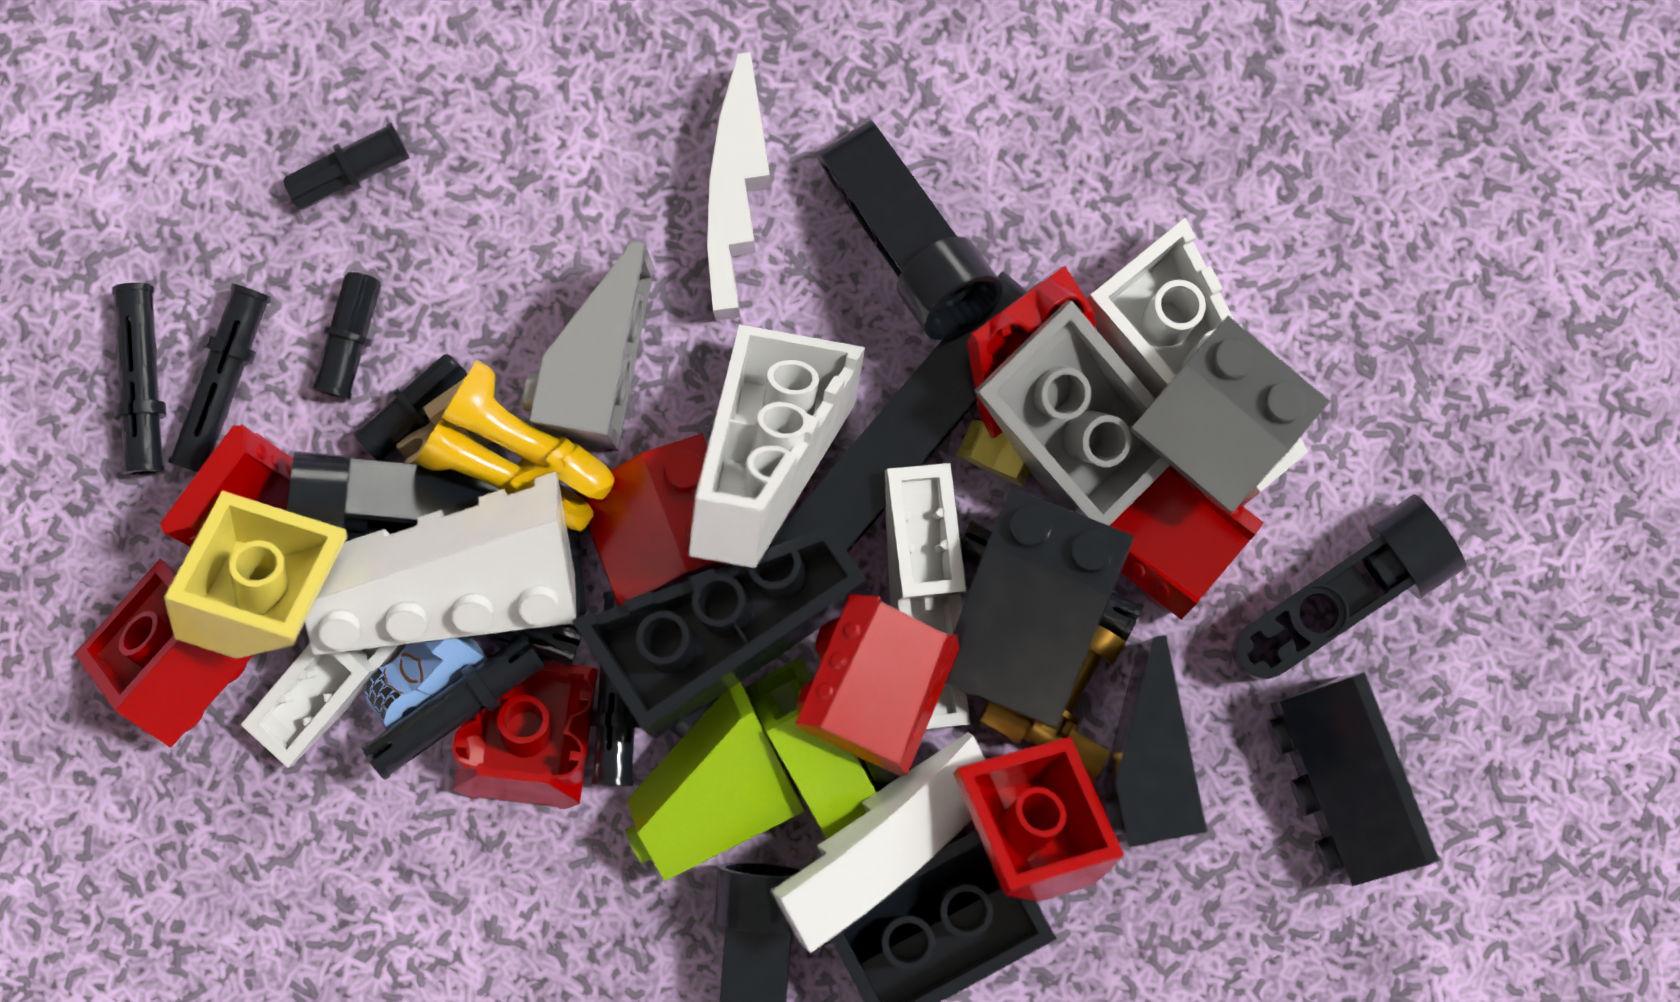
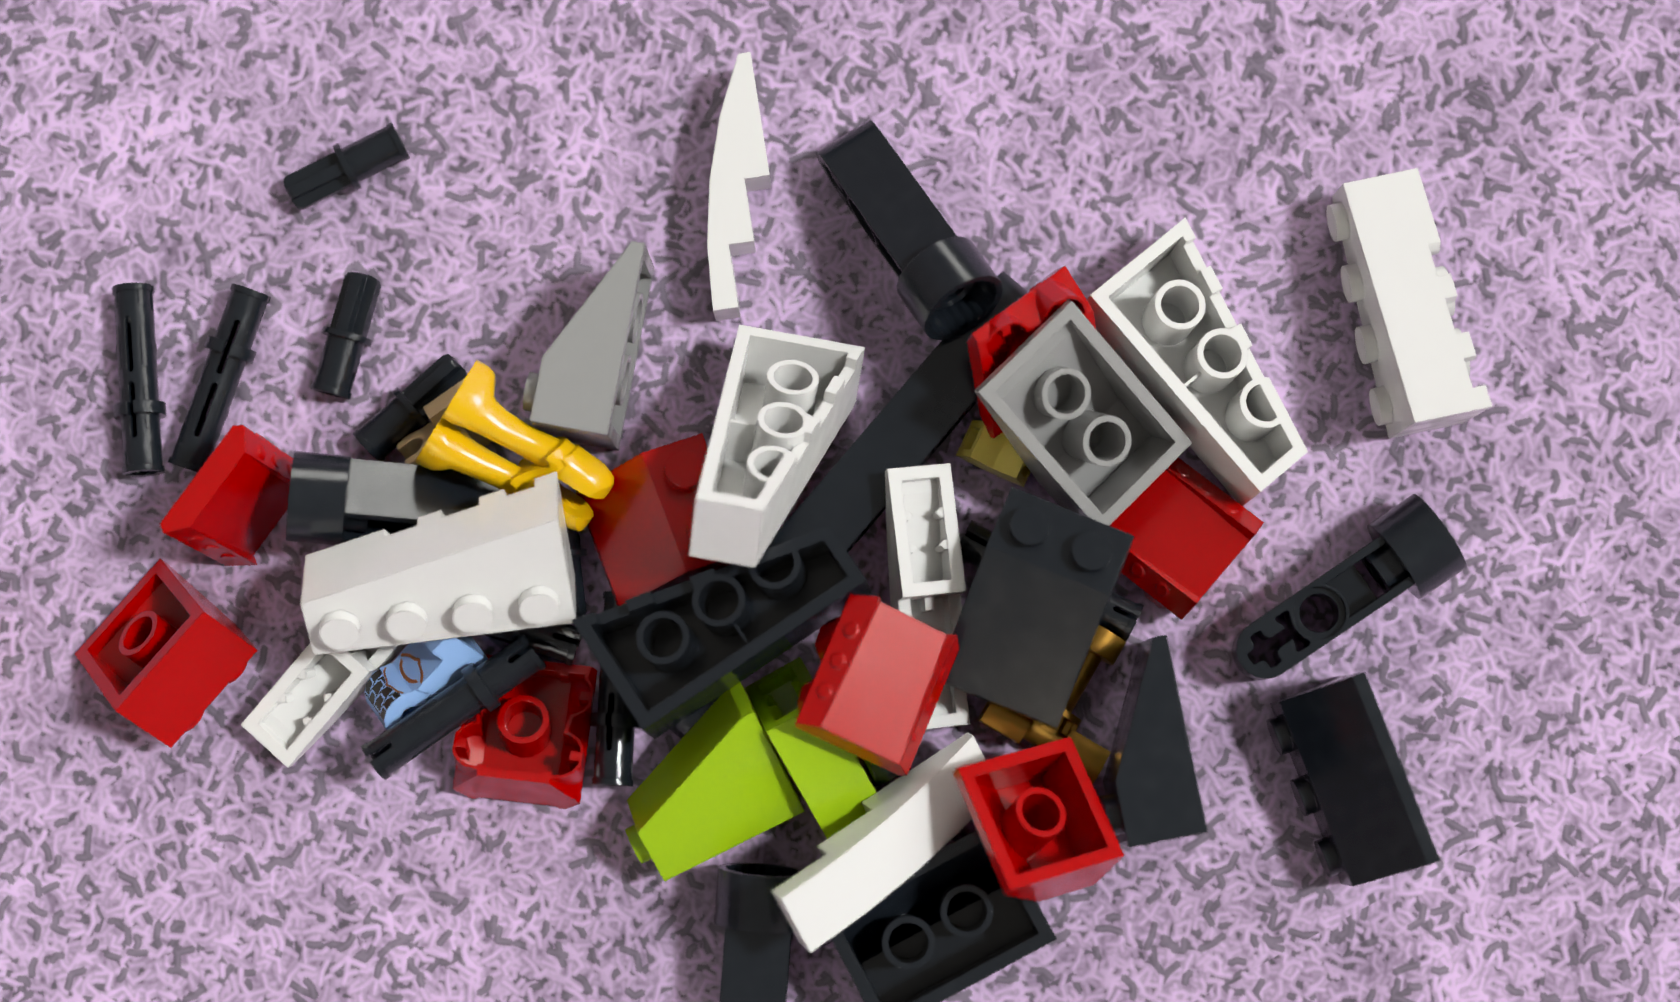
(251, 577): light yellow slope -> none
(1229, 415): dark grey slope -> none
(1404, 305): none -> white wedge

